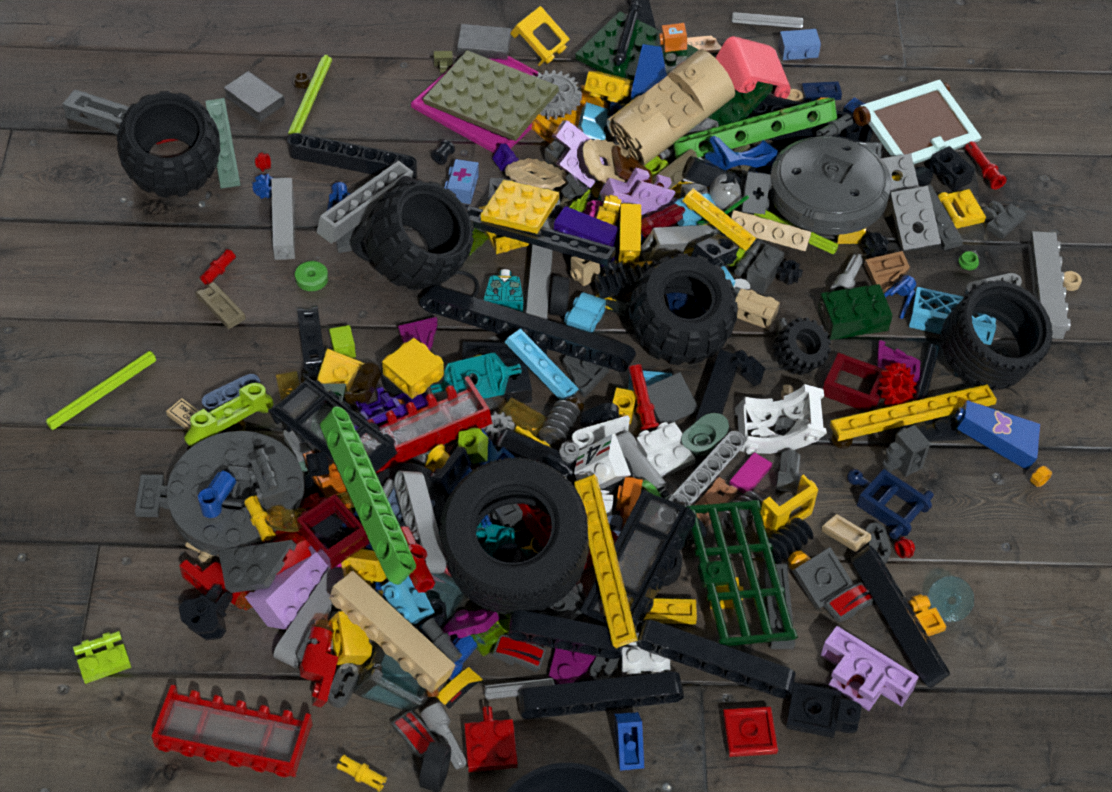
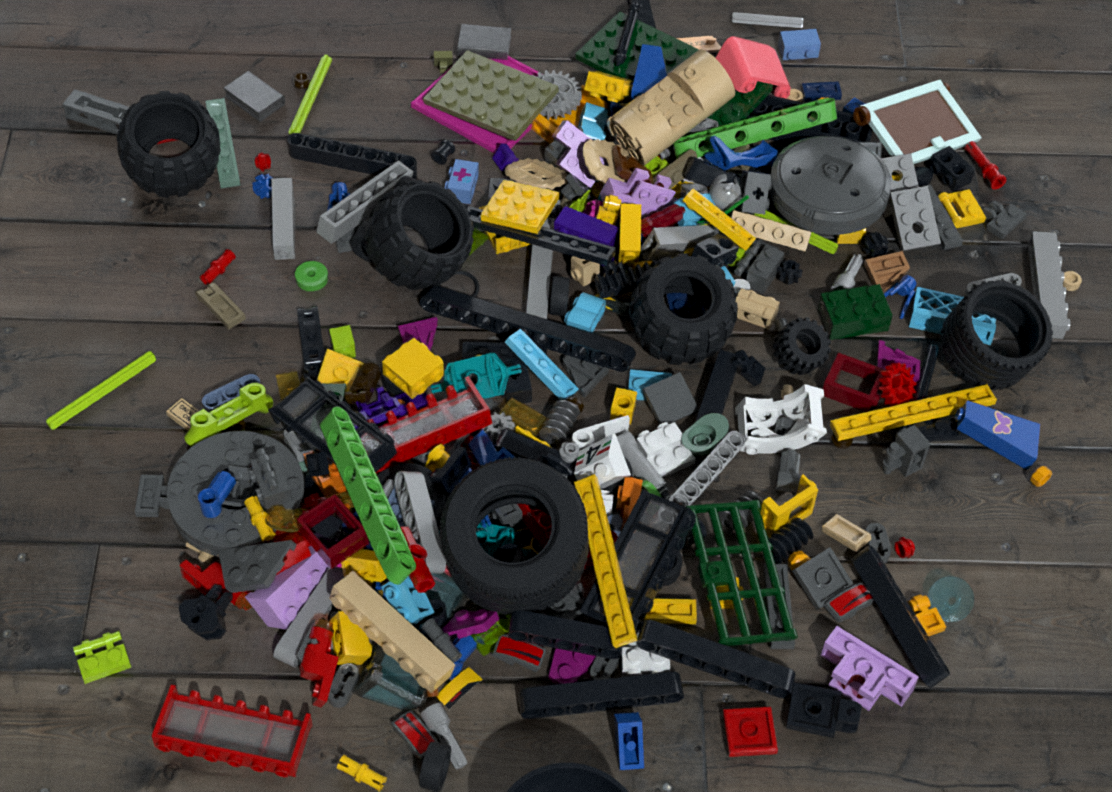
(479, 451): lime brick -> none
(490, 744): red plate -> none
(505, 290): teal torso -> none
(511, 689): light grey axle -> none
(532, 22): yellow window -> none
(599, 414): black plate -> none
(645, 407): red pin -> none
(673, 37): orange brick -> none
(713, 497): nougat plate -> none
(751, 473): dark pink tile -> none
(835, 126): dark grey pin -> none
(894, 486): dark blue piece -> none
(968, 260): bright green plate -> none

